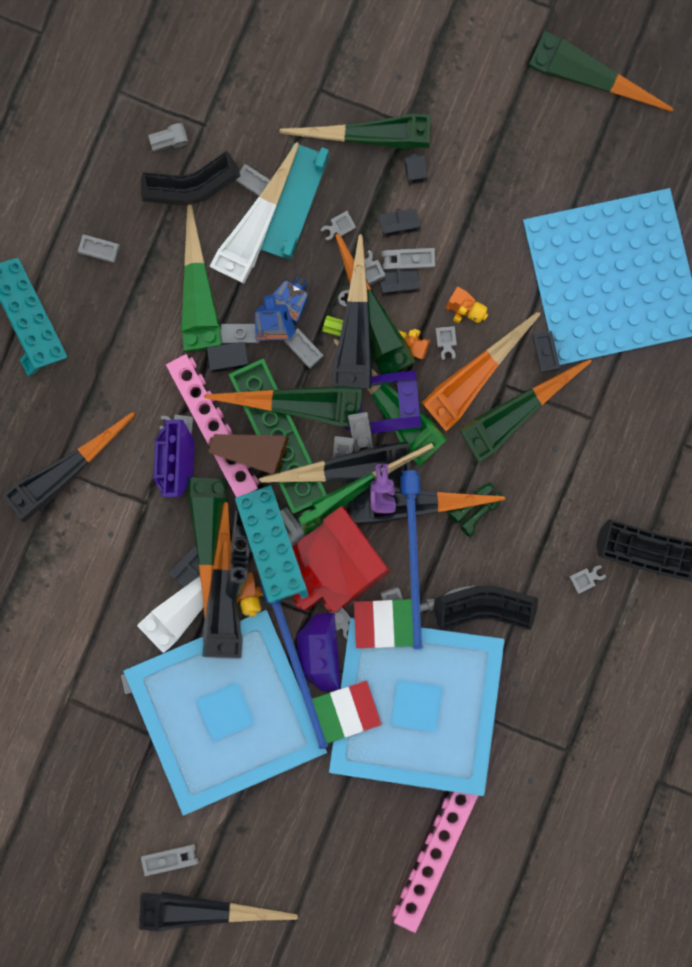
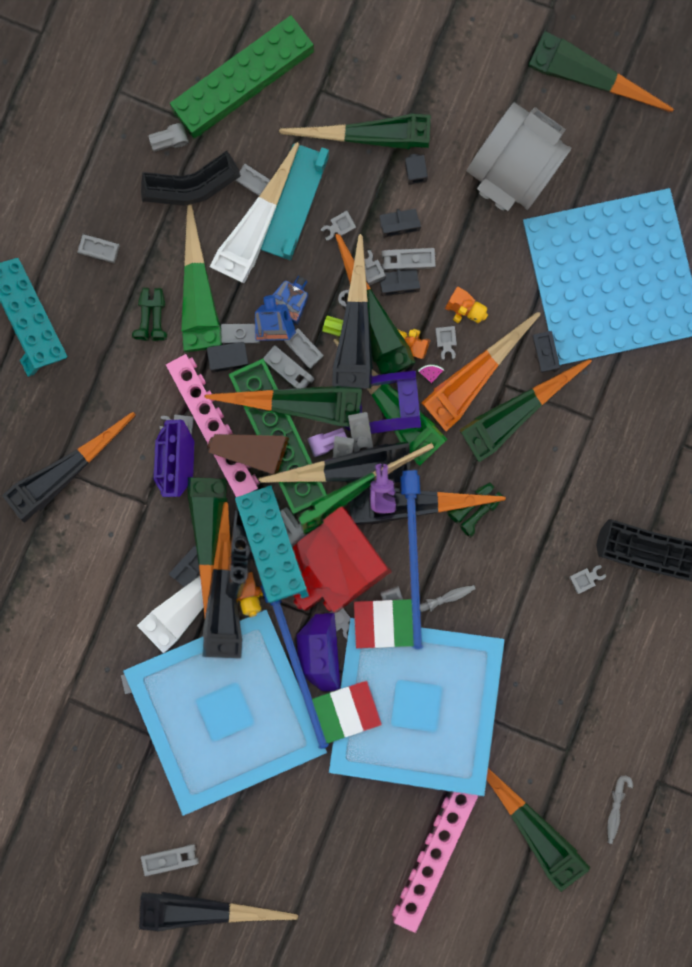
(146, 305): none -> dark green piece
(242, 77): none -> green brick
(287, 368): none -> light grey plate
(323, 443): none -> lavender piece
(430, 372): none -> dark pink tile
(485, 603): black piece -> none
(519, 157): none -> light grey cylinder
(553, 851): none -> dark green plate
(614, 817): none -> light grey piece

